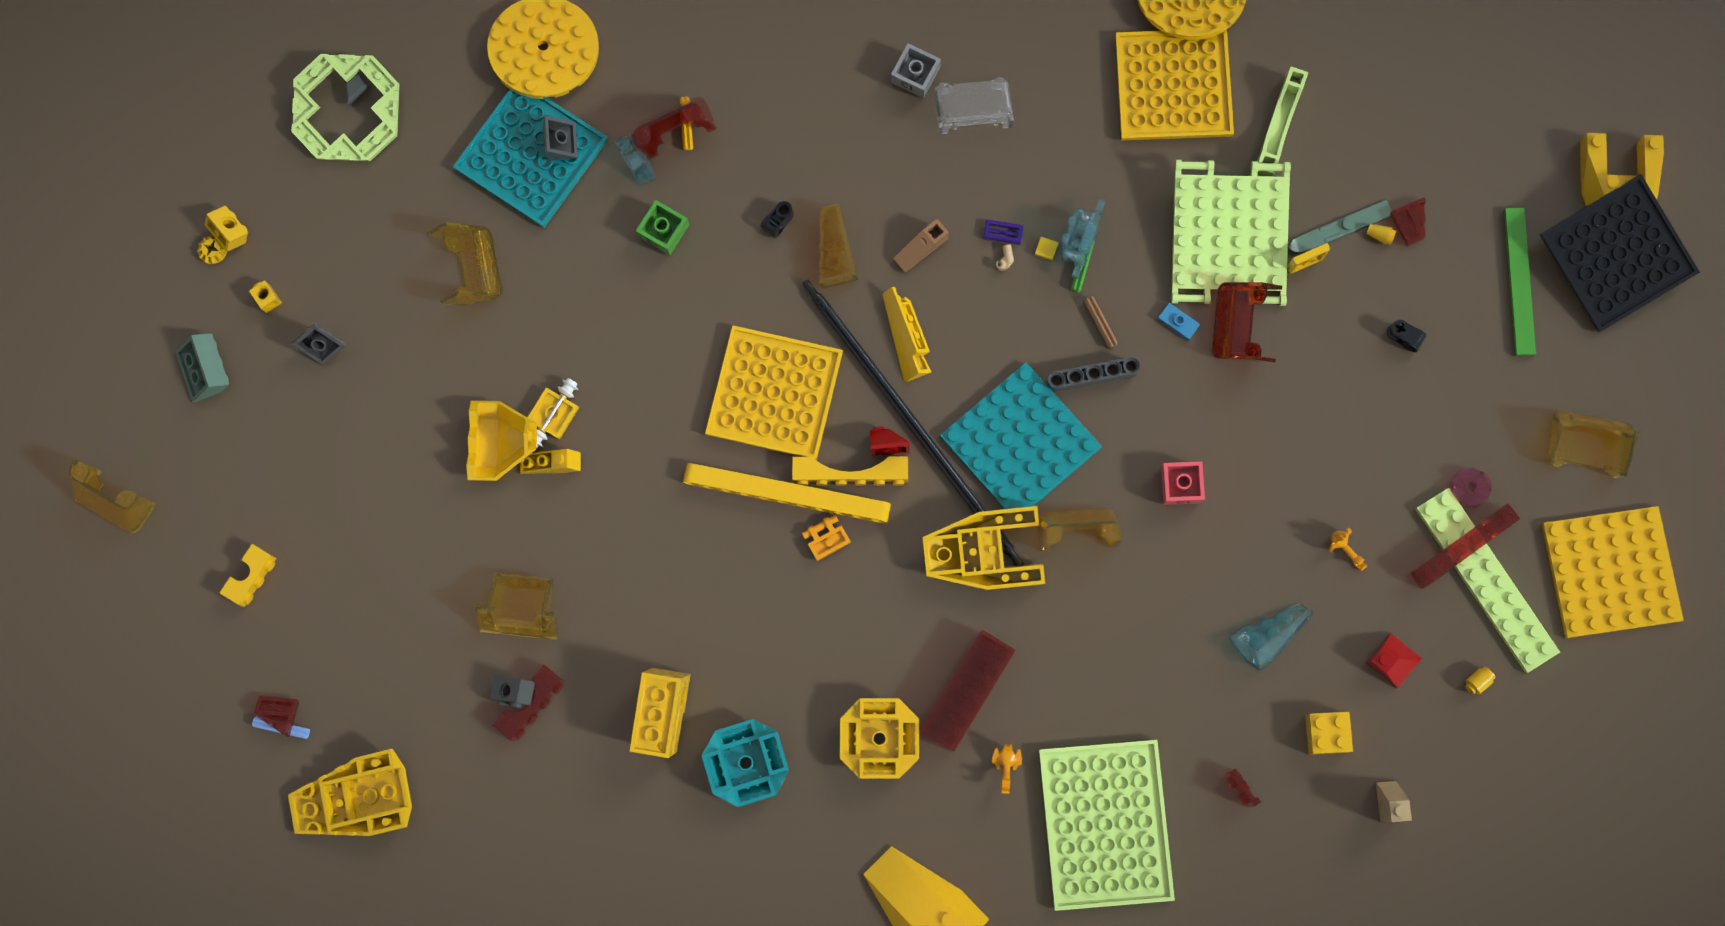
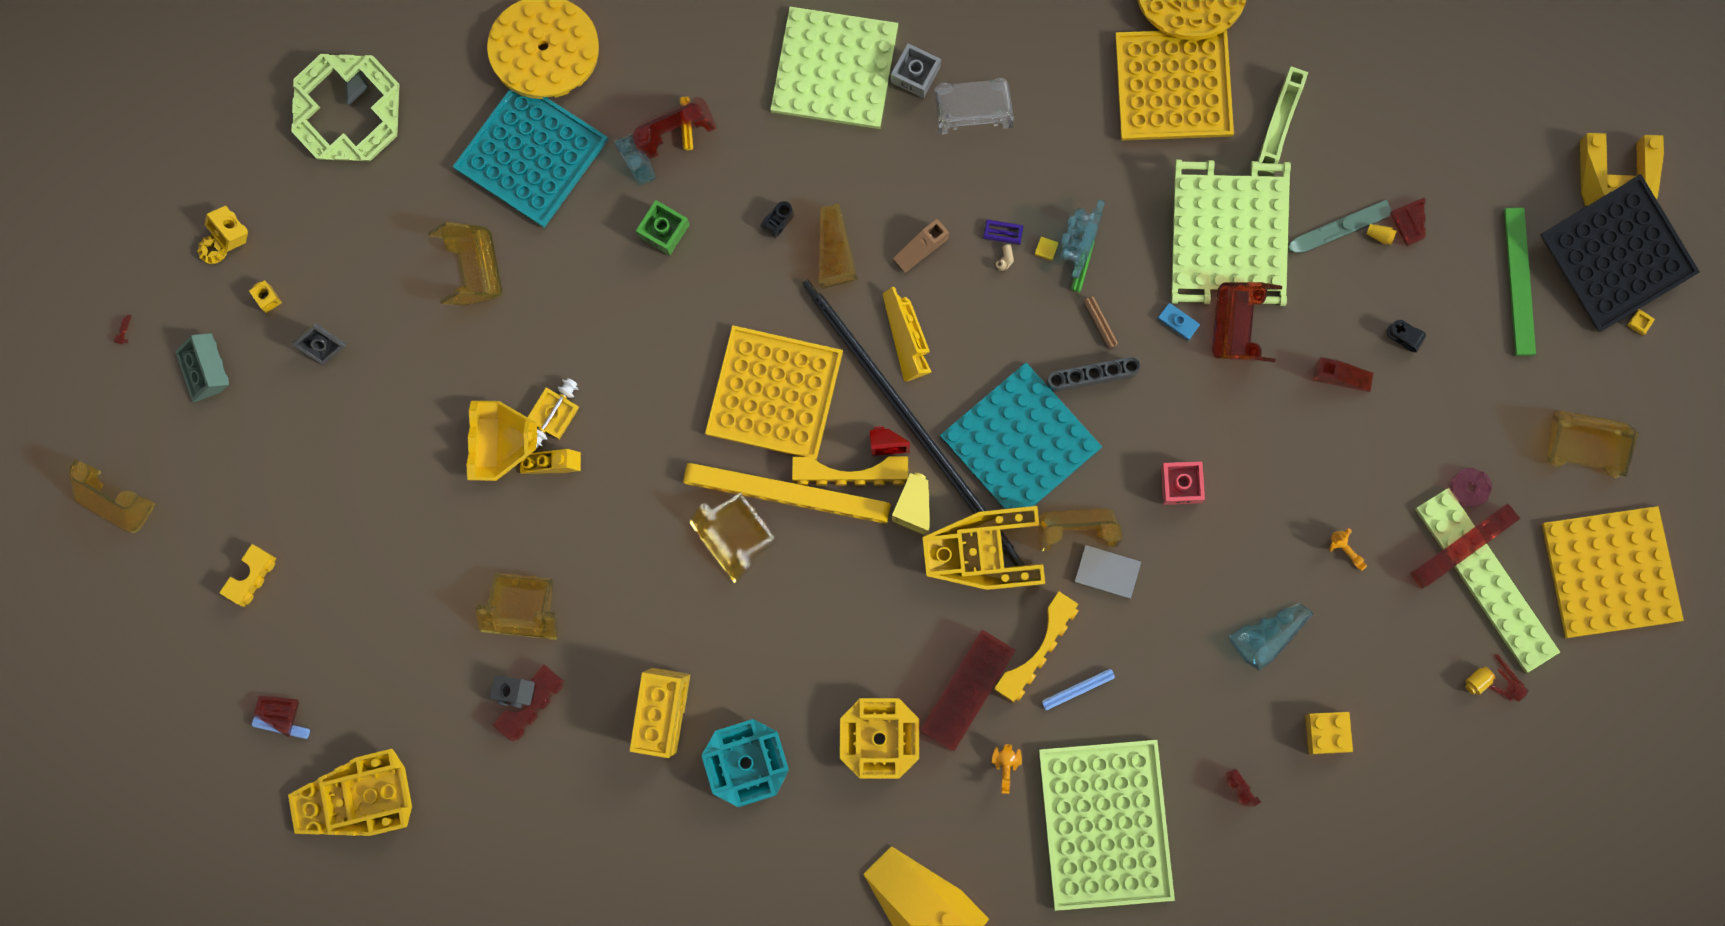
(123, 328): none -> clear red piece
(559, 139): dark grey slope -> none
(732, 533): none -> clear yellow windscreen
(828, 543): light orange plate -> none
(834, 67): none -> yellowish green plate
(913, 505): none -> light yellow slope
(1058, 613): none -> yellow arch
(1078, 689): none -> light blue axle
(1107, 572): none -> light grey tile
(1308, 258): yellow tile -> none
(1342, 374): none -> clear red slope
(1392, 802): tan slope -> none
(1393, 660): red slope -> none
(1516, 687): none -> clear red plant
(1640, 322): none -> yellow tile

